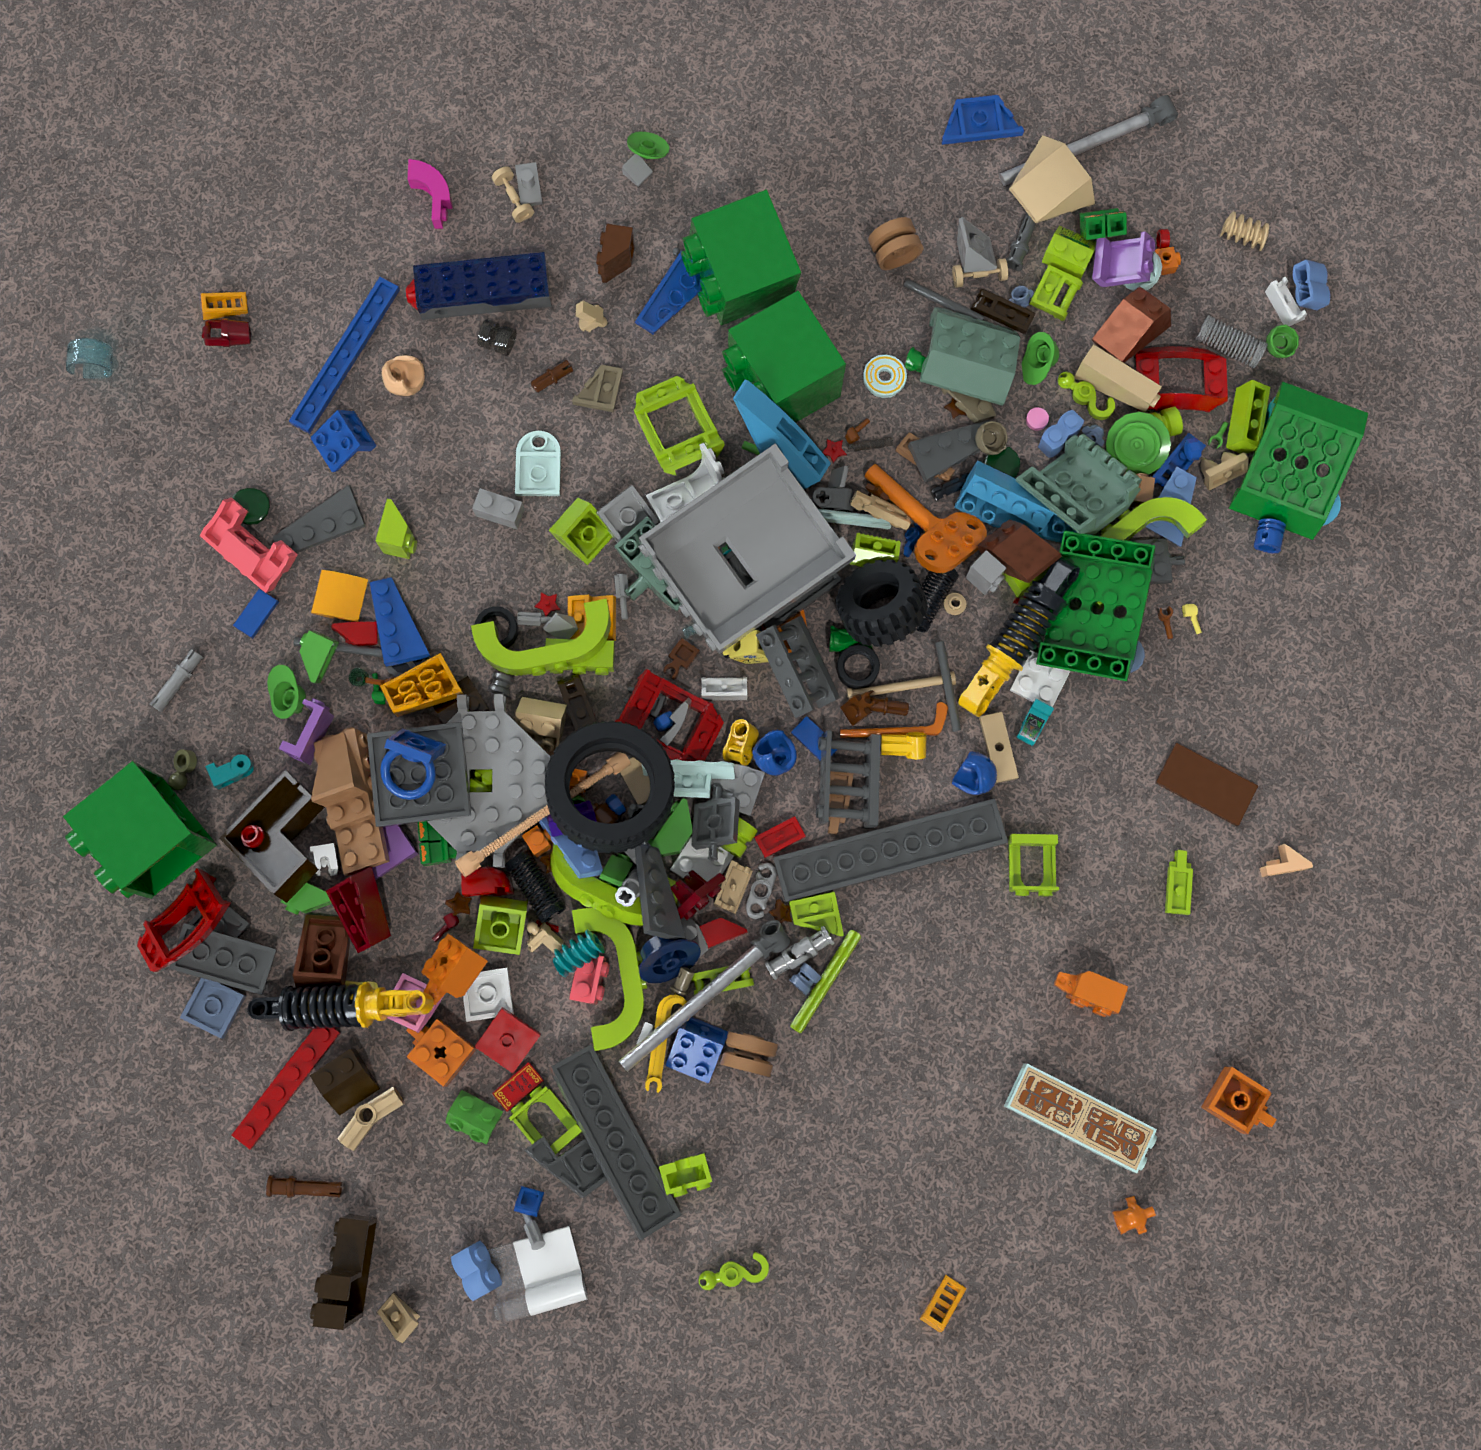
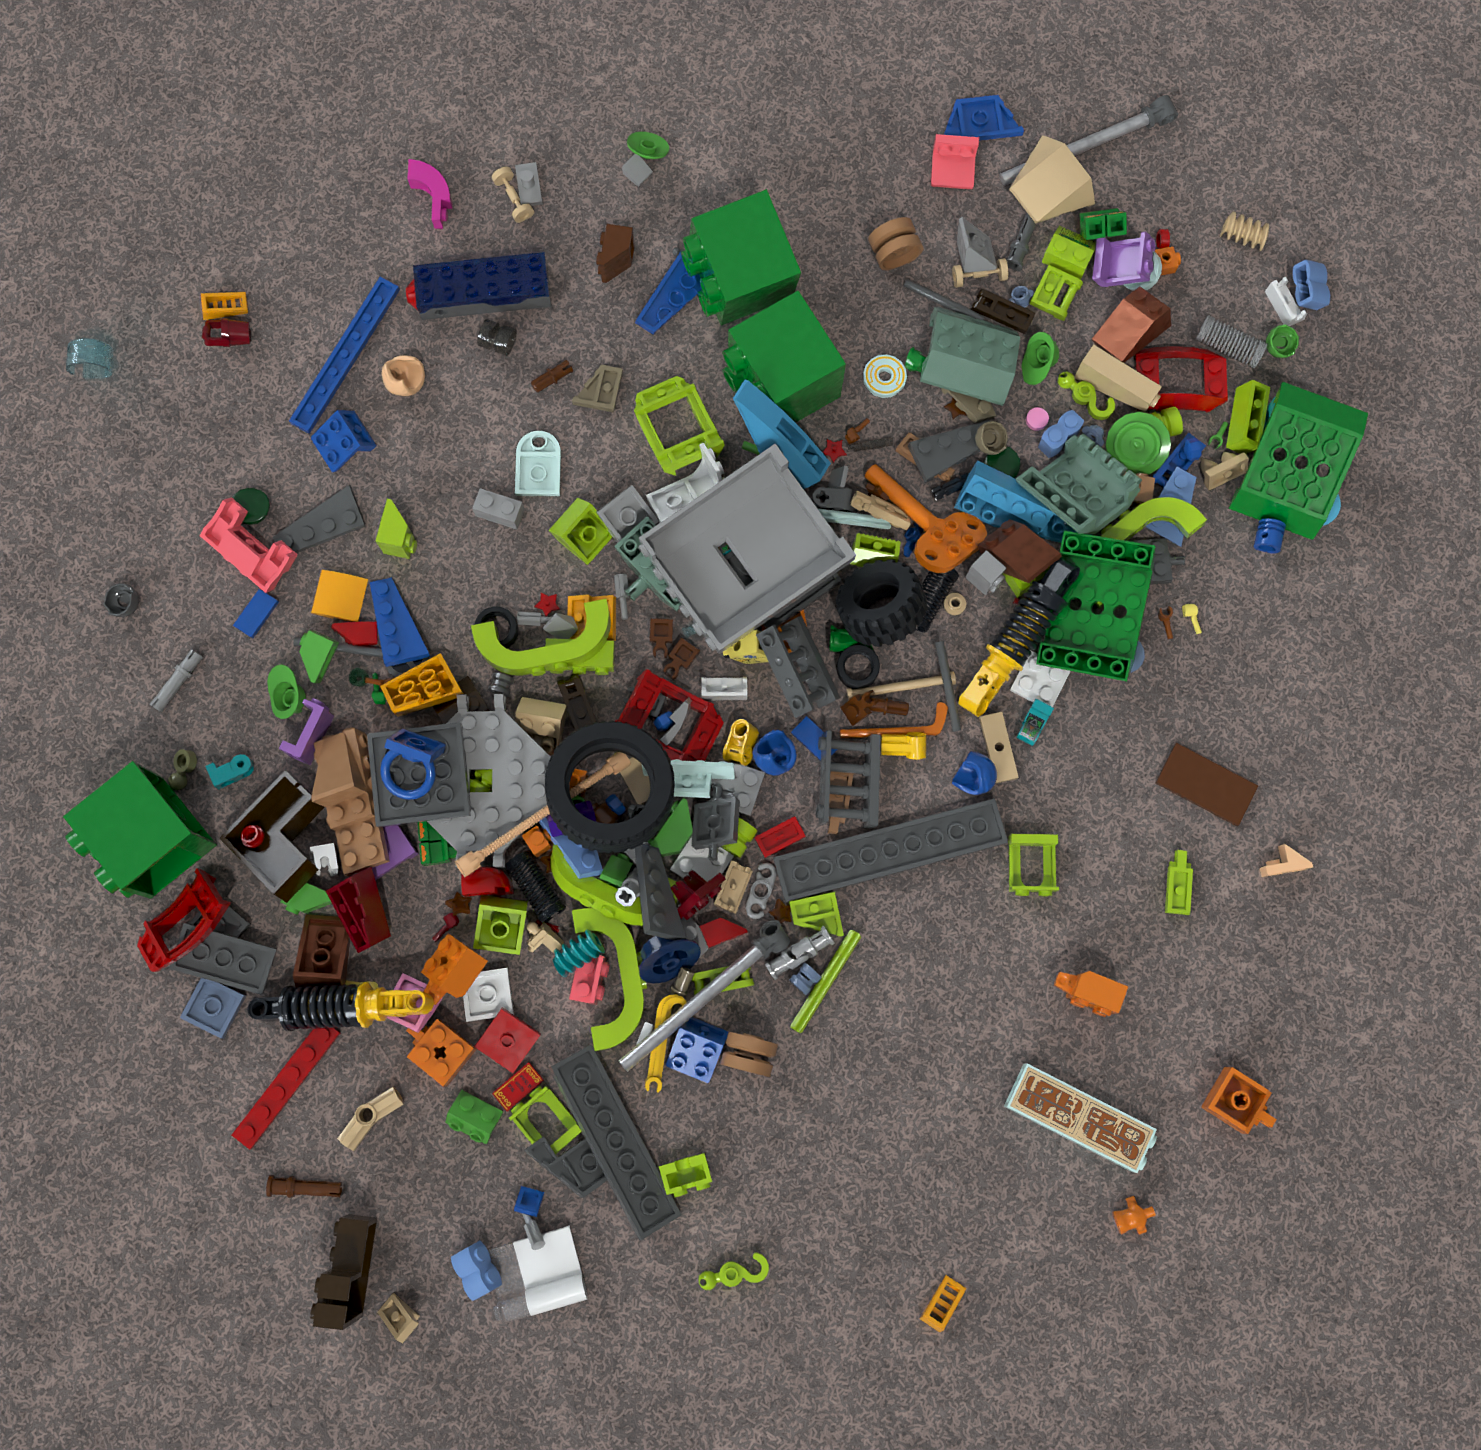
(123, 593): none -> dark grey hair
(345, 1081): dark brown slope -> none
(590, 316): tan piece -> none
(661, 633): none -> reddish brown plate
(954, 161): none -> coral bracket

